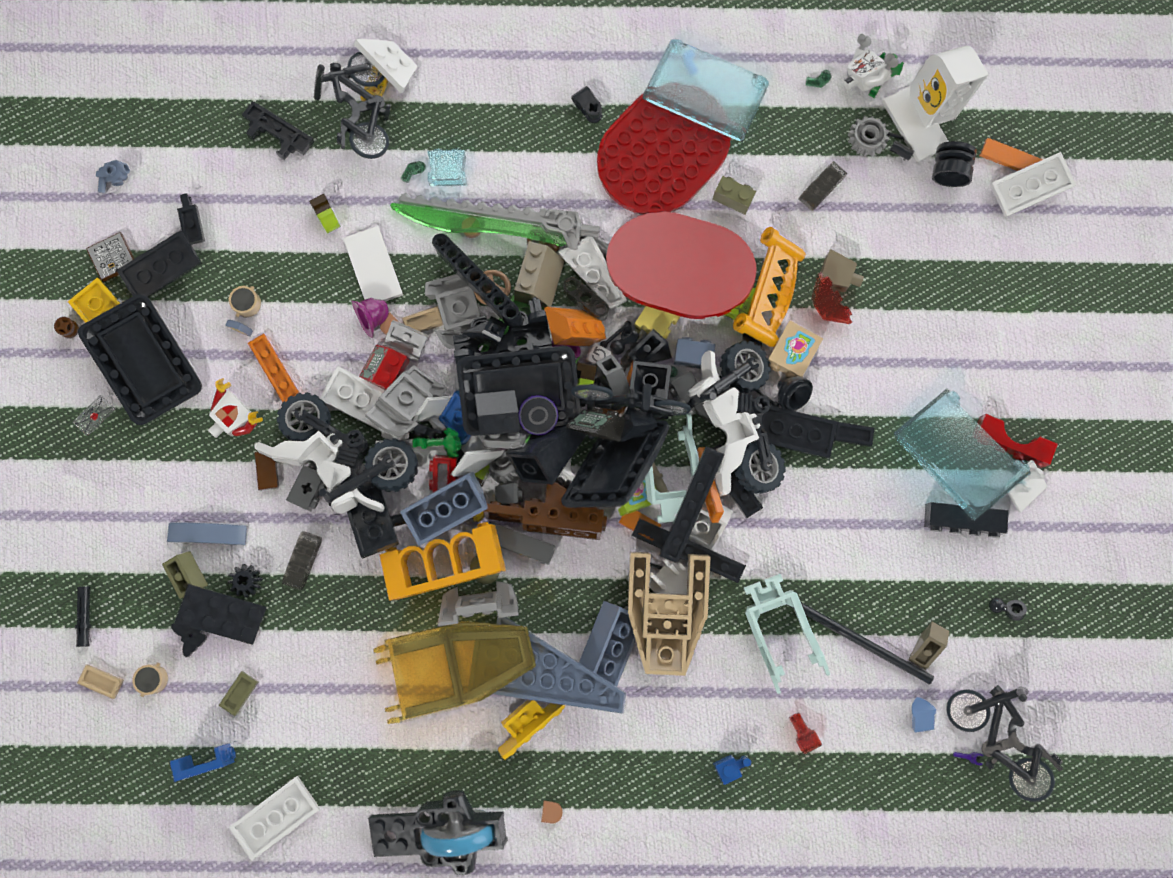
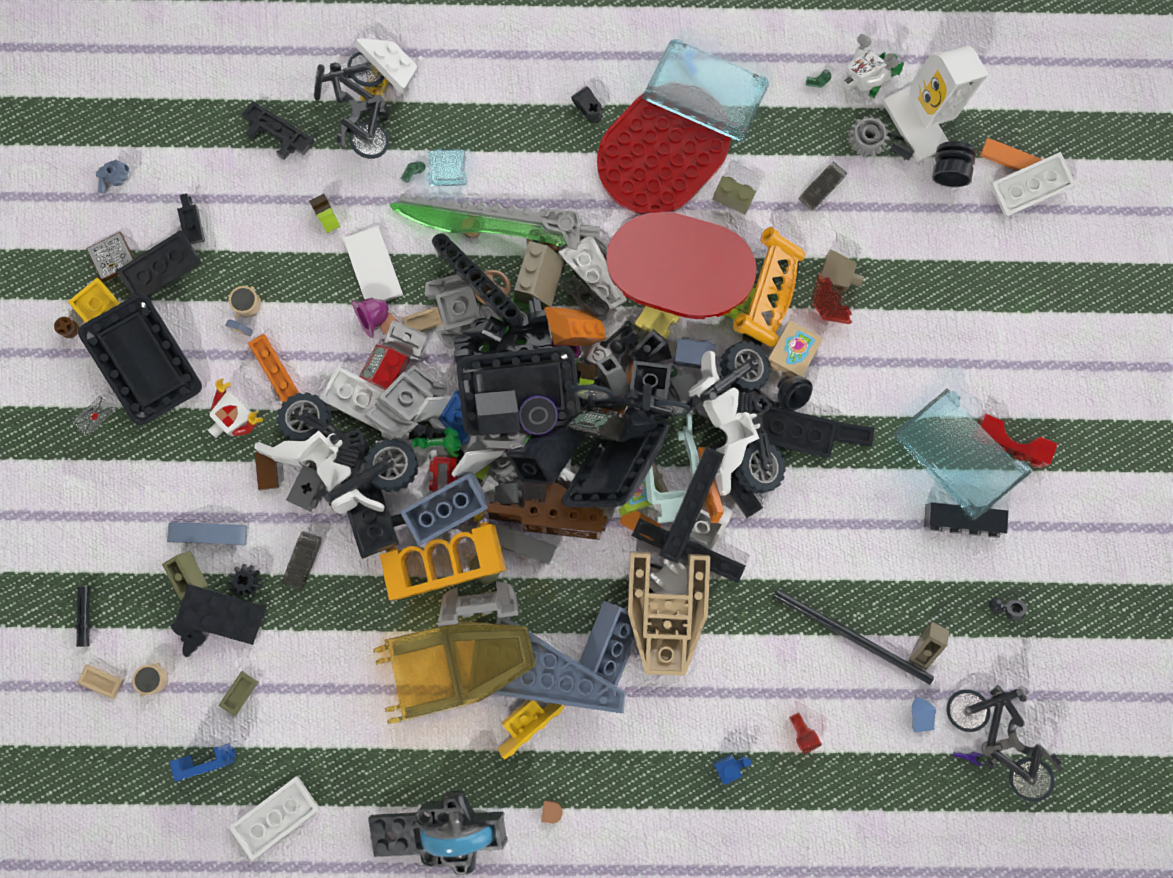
(771, 598): light aqua piece -> none
(1029, 488): white plate -> none

